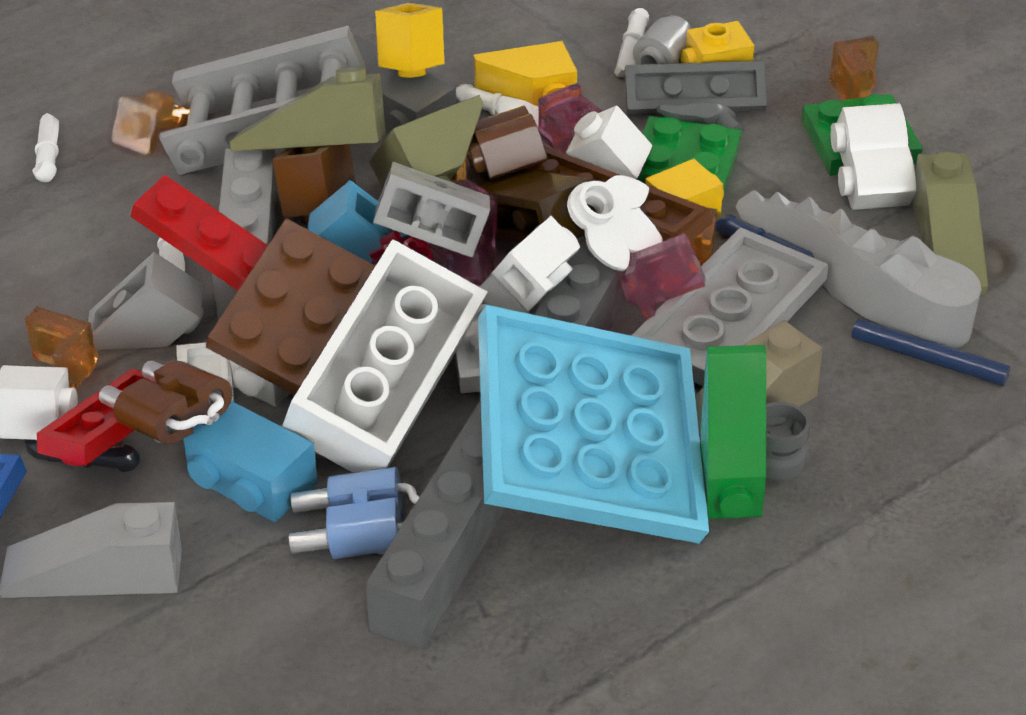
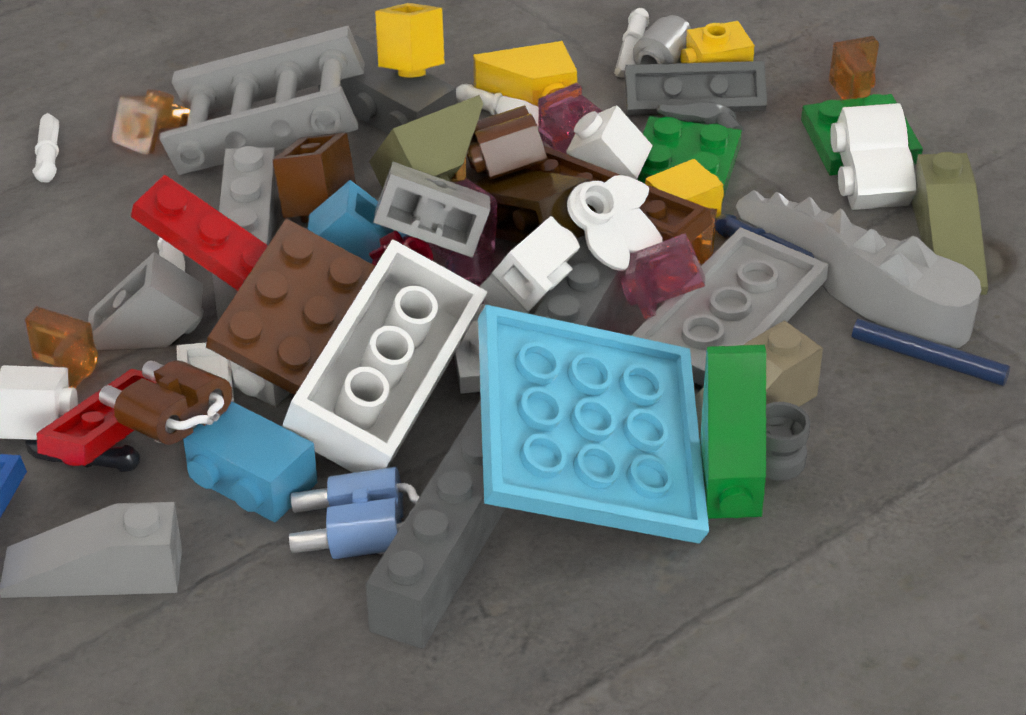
(331, 113): olive slope -> none

